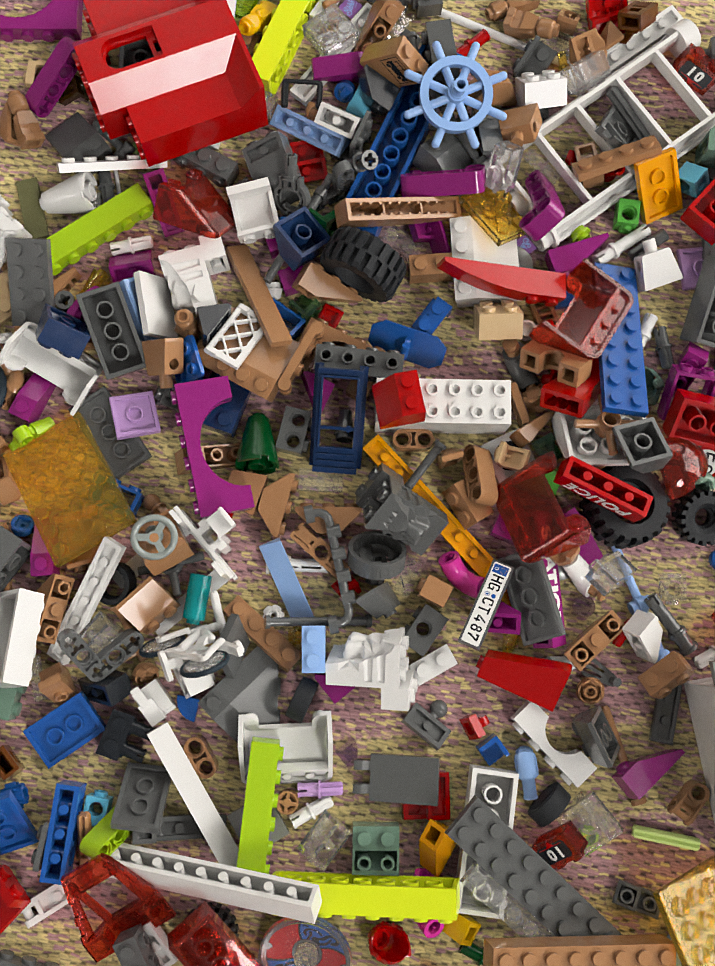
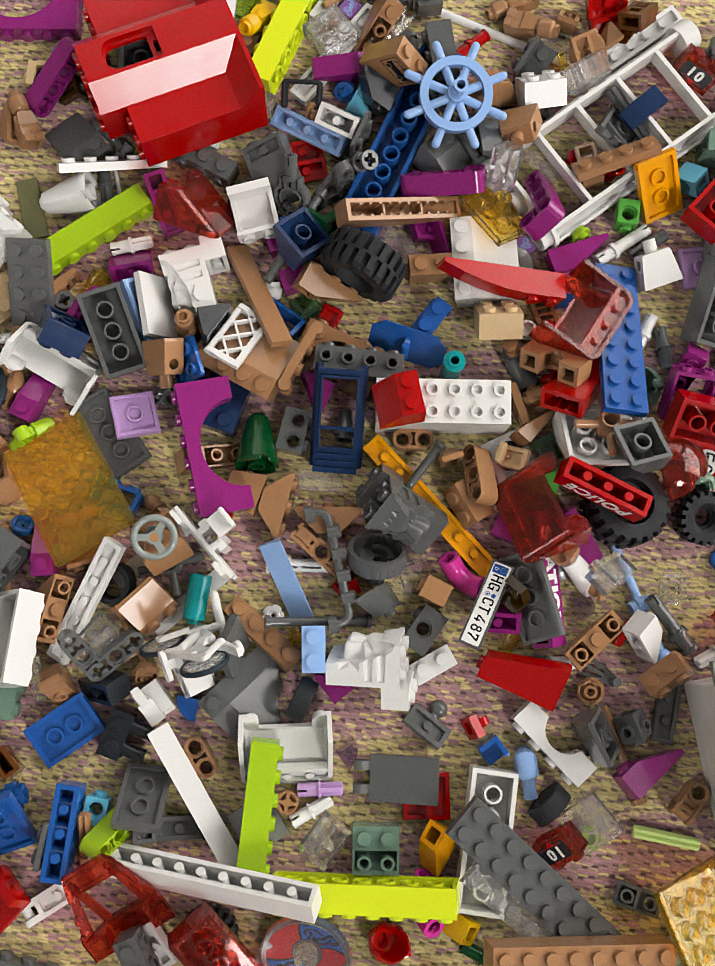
(452, 365): none -> teal brick
(516, 595): none -> dark brown bracket
(632, 726): none -> dark grey brick
(643, 108): none -> dark blue slope

